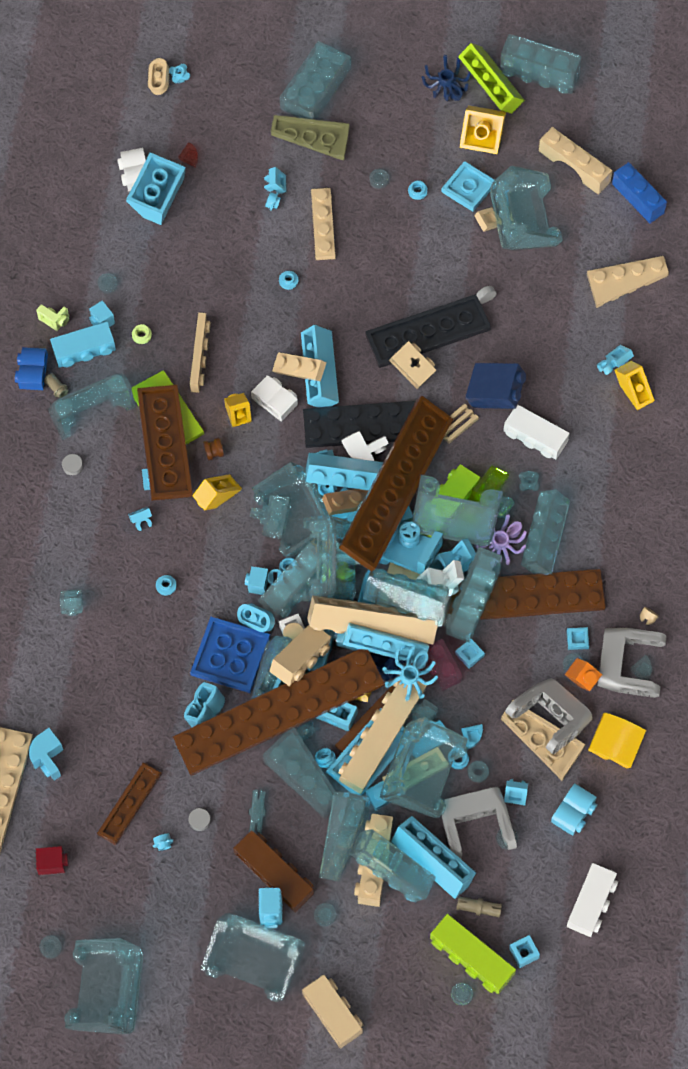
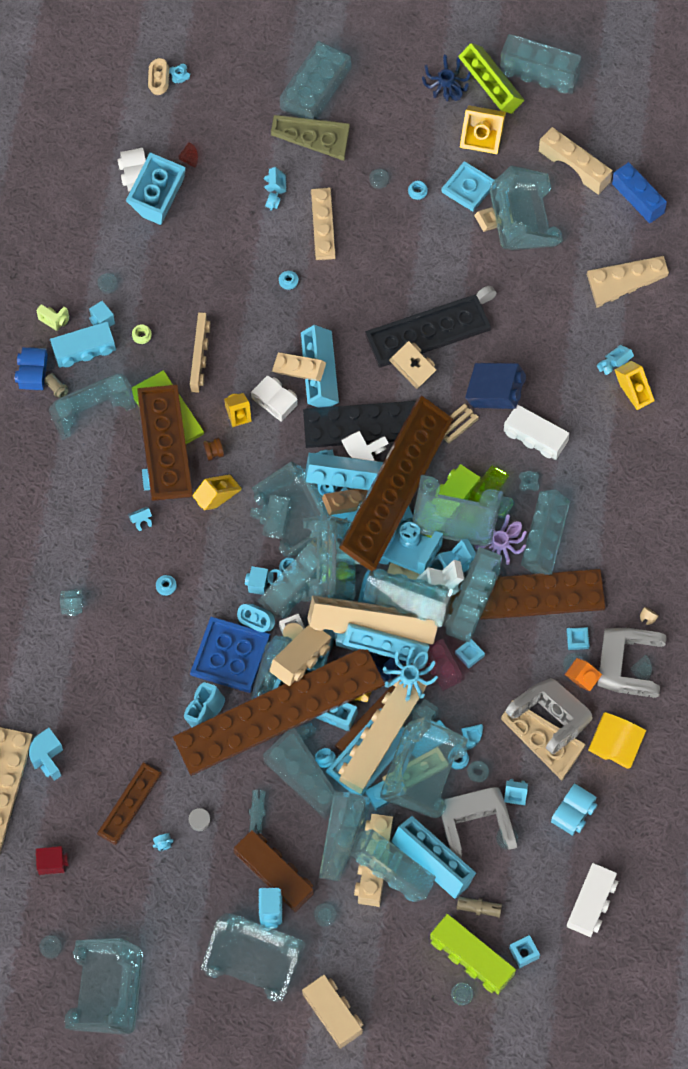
(72, 464): light grey tile -> none

